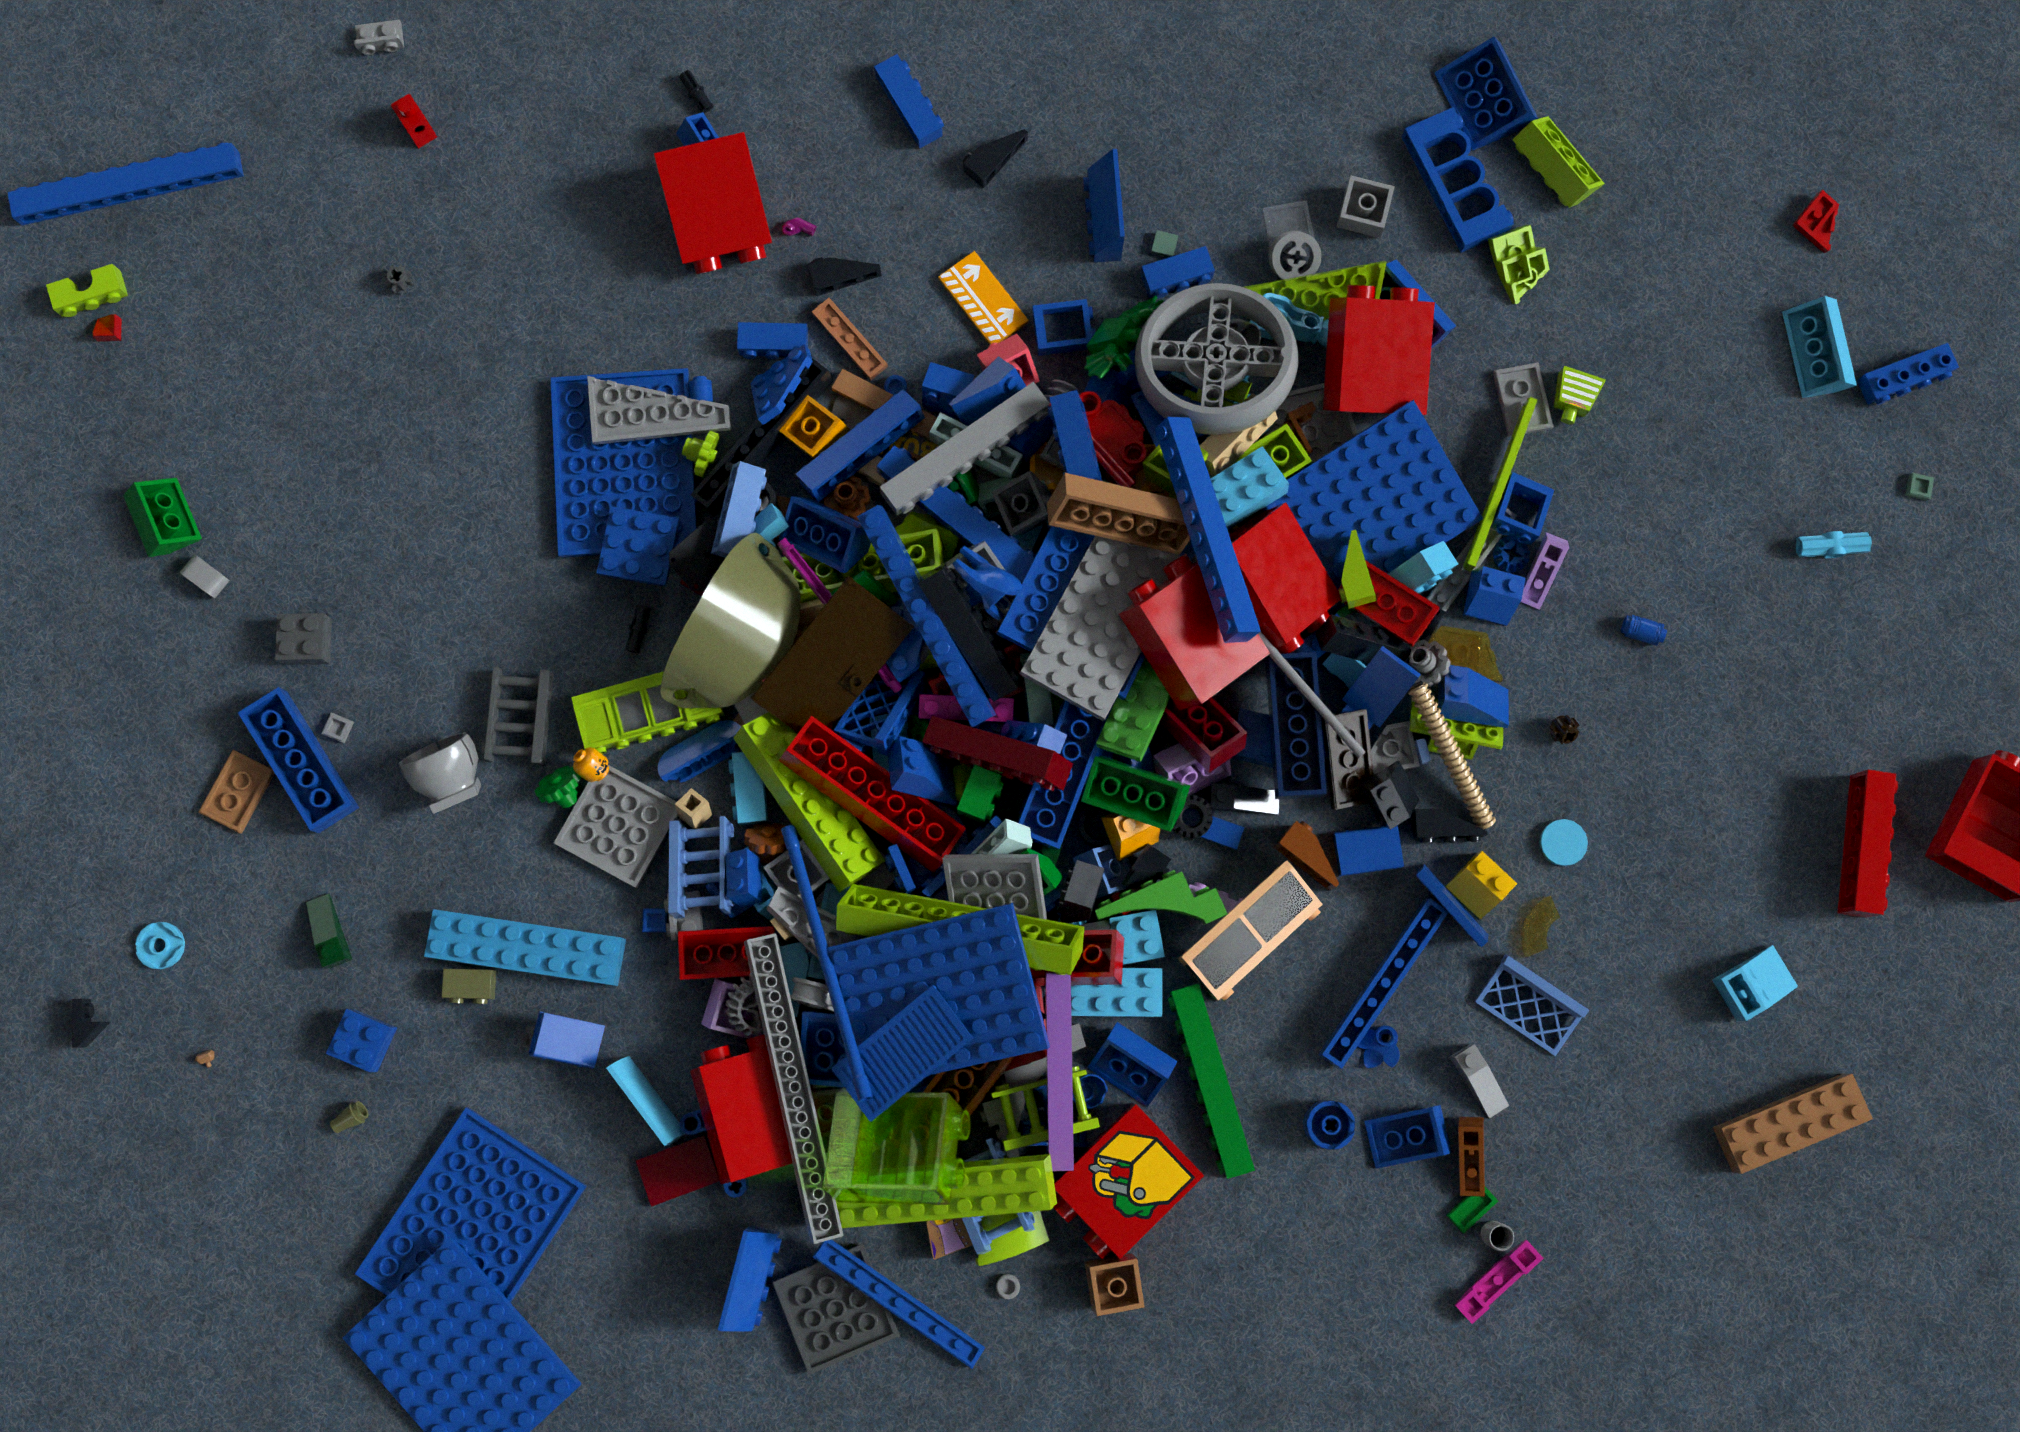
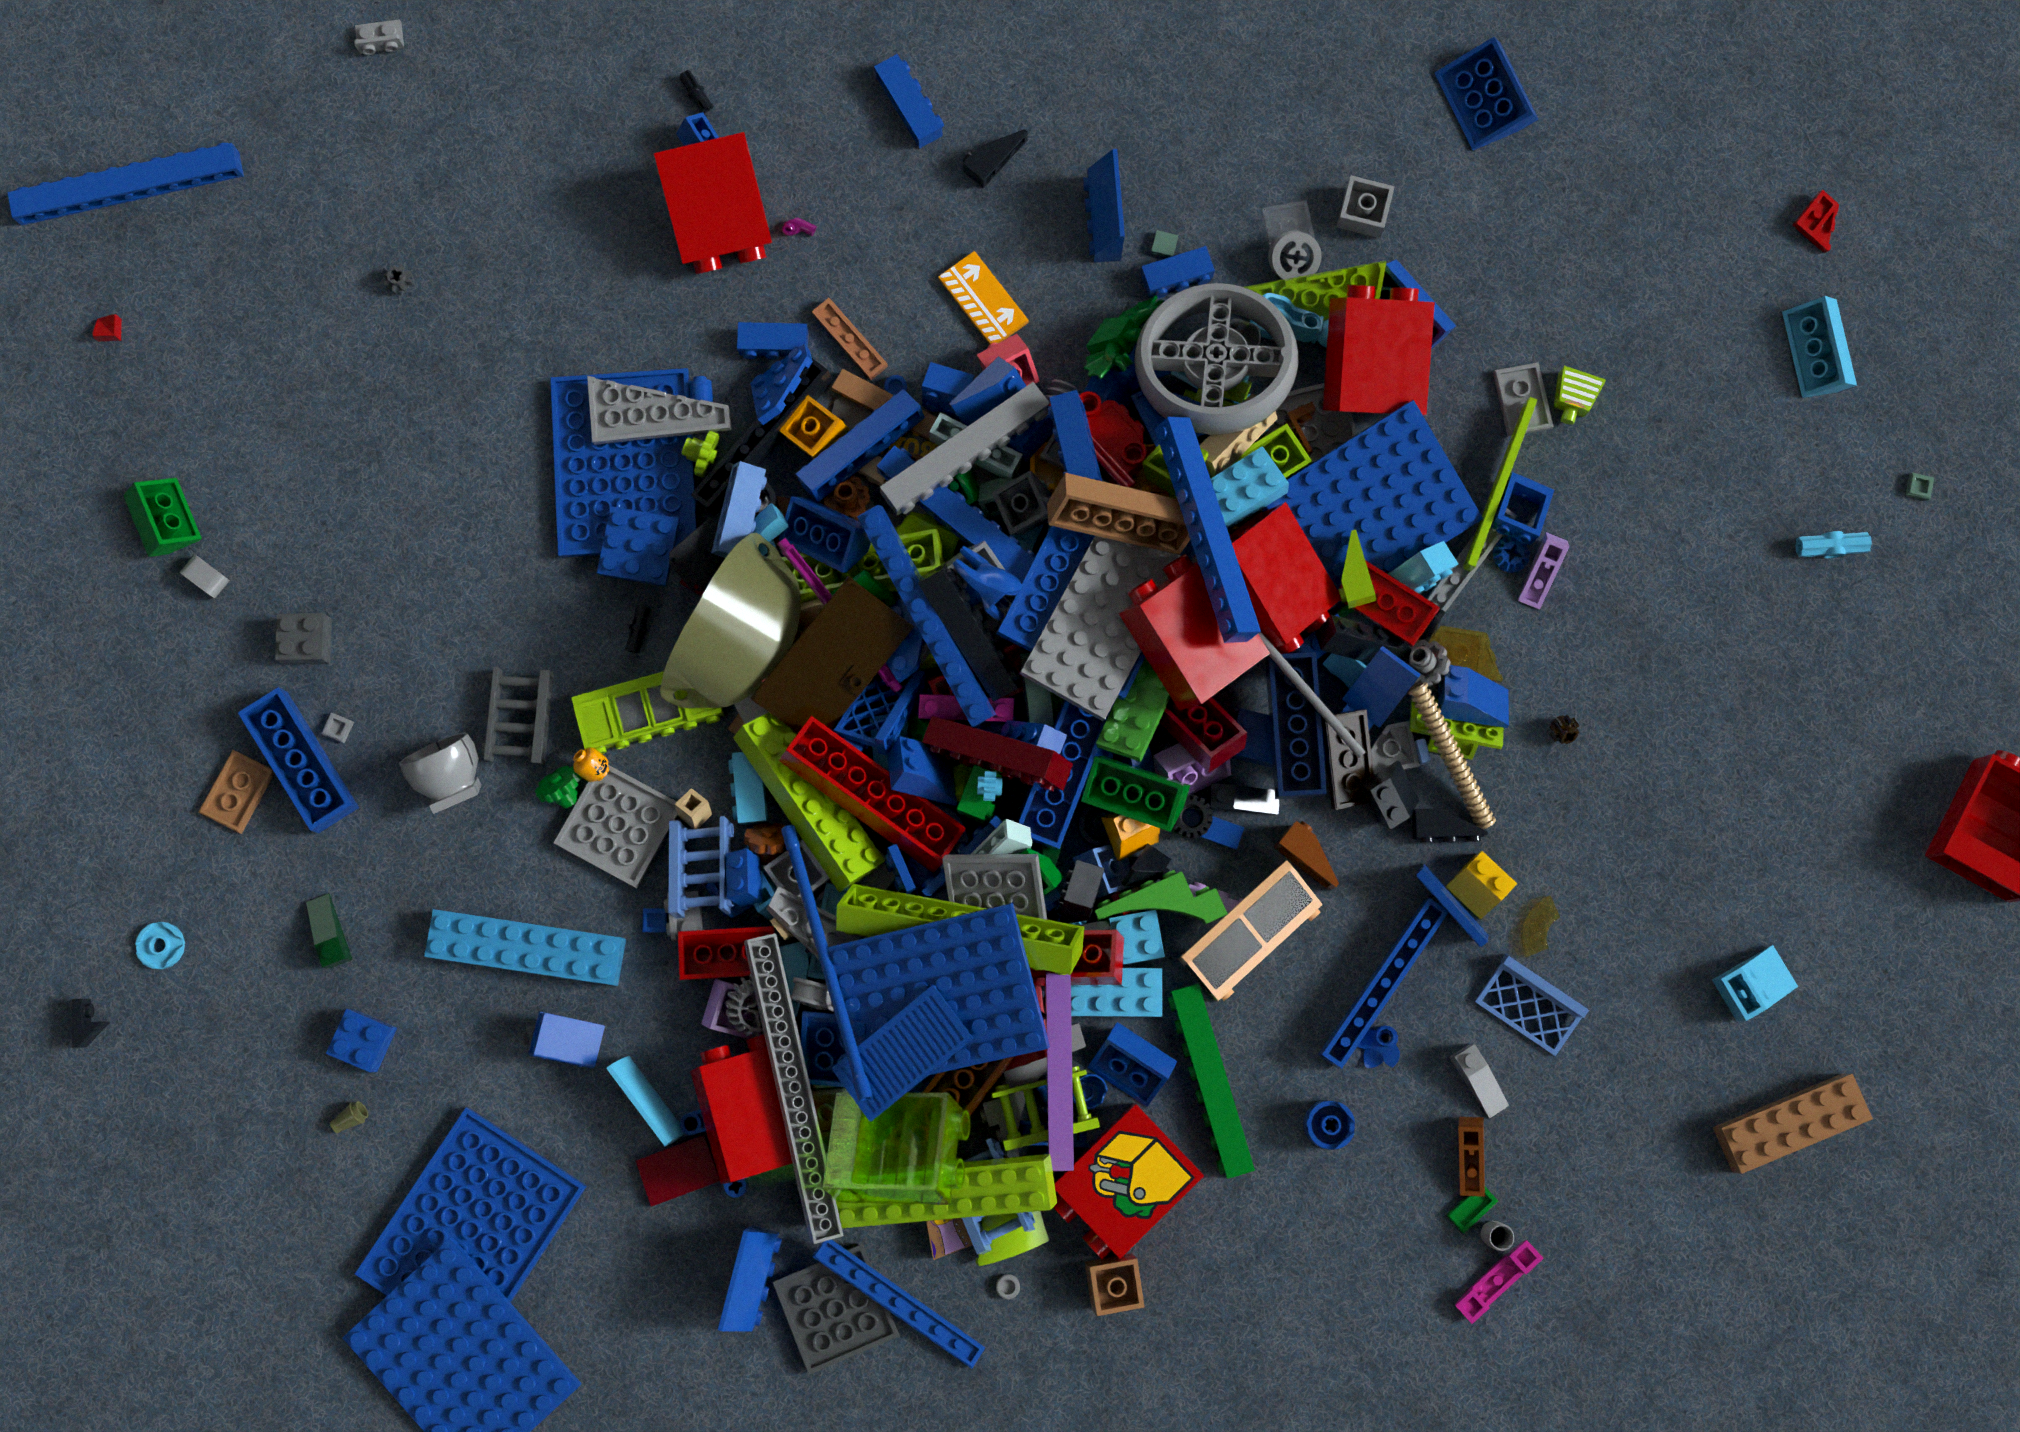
(105, 287): lime arch -> none
(205, 1057): medium nougat rock -> none
(412, 117): red torso -> none
(468, 984): olive brick -> none
(699, 752): blue brick -> none
(835, 273): black slope -> none
(989, 786): none -> medium azure gear
(1067, 345): blue window -> none
(1367, 850): blue piece -> none
(1408, 1137): blue slope -> none
(1443, 128): blue fence -> none
(1493, 595): blue slope -> none
(1518, 261): lime slope -> none
(1557, 161): lime slope -> none
(1563, 842): medium azure tile -> none
(1643, 629): blue head -> none
(1867, 844): red brick -> none
(1908, 373): blue brick -> none

